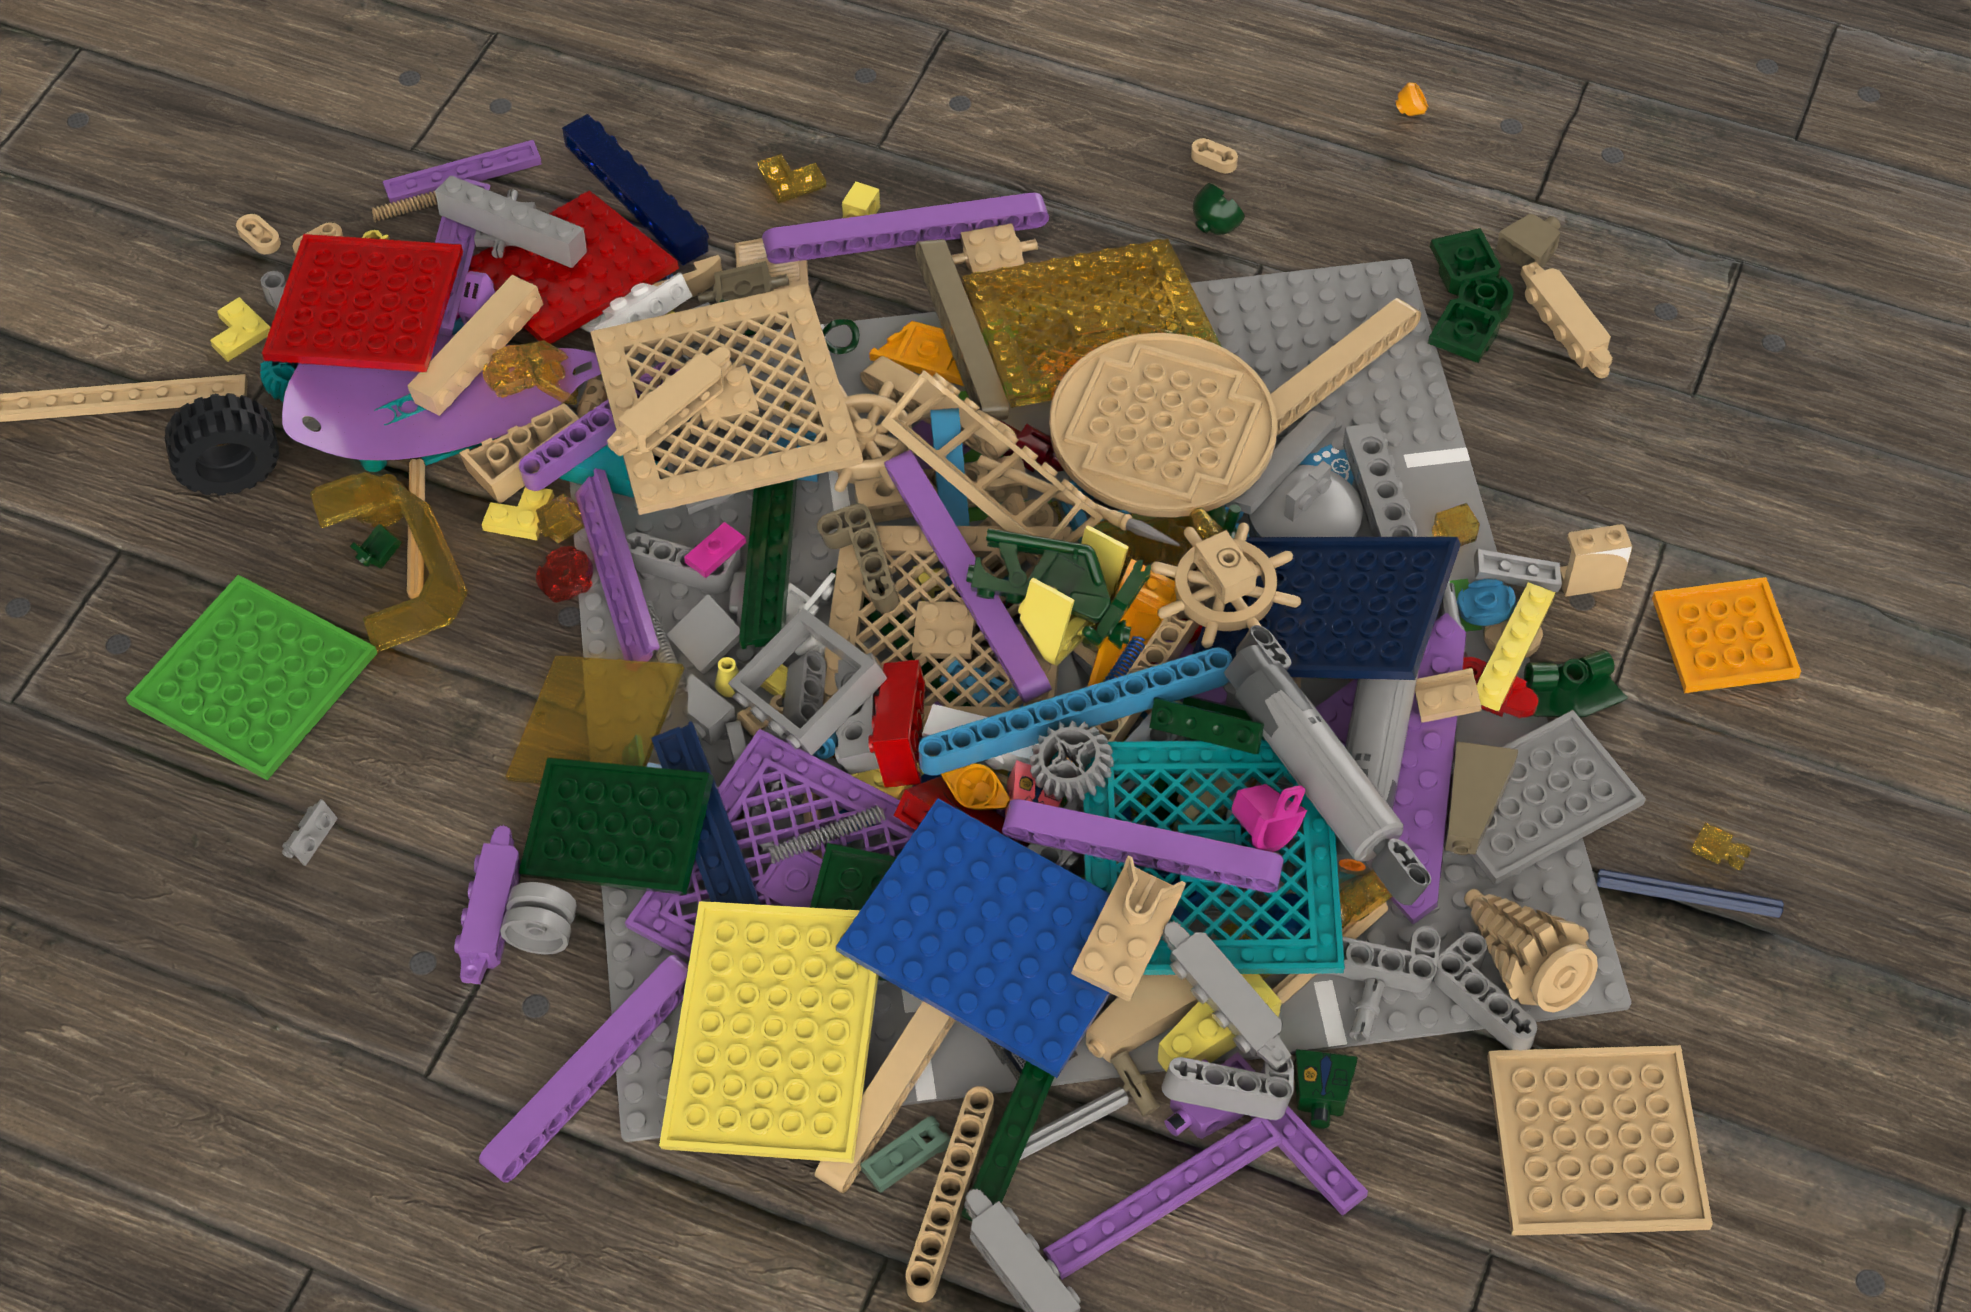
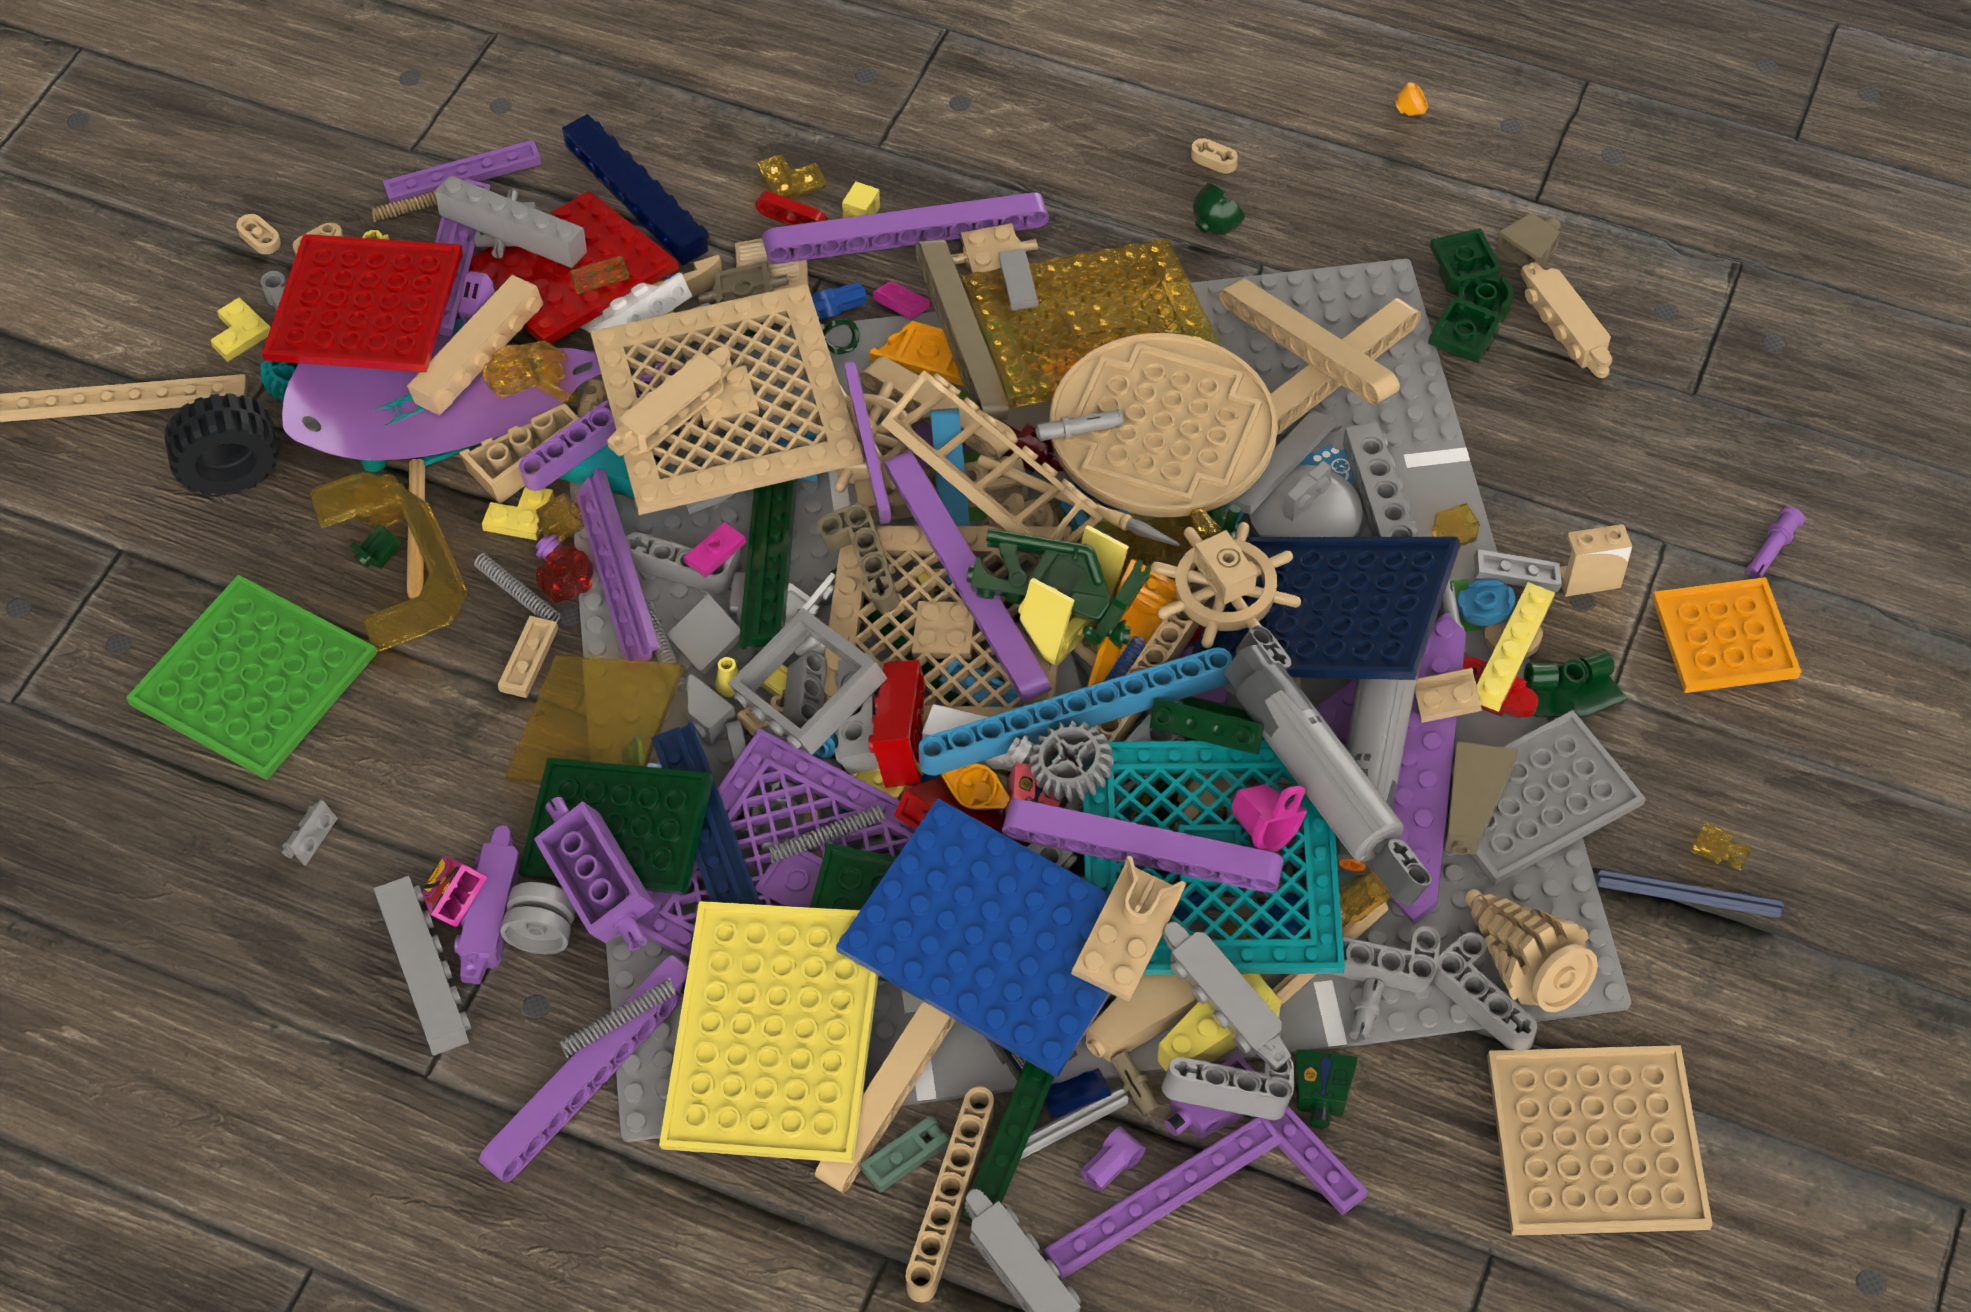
(421, 965): none -> light grey brick
(452, 890): none -> dark pink torso
(505, 579): none -> light grey piece
(528, 656): none -> tan plate
(547, 545): none -> medium lavender plate
(594, 873): none -> medium lavender brick
(599, 274): none -> clear orange tile
(616, 1015): none -> light grey piece
(777, 207): none -> red beam
(833, 302): none -> blue piece
(867, 442): none -> medium lavender tile
(901, 299): none -> dark pink plate
(1018, 279): none -> light grey tile
(1019, 749): none -> light grey plate
(1076, 1092): none -> clear blue plate
(1079, 425): none -> light grey pin
(1118, 1153): none -> medium lavender piece
(1309, 341): none -> tan beam
(1779, 534): none -> medium lavender pin

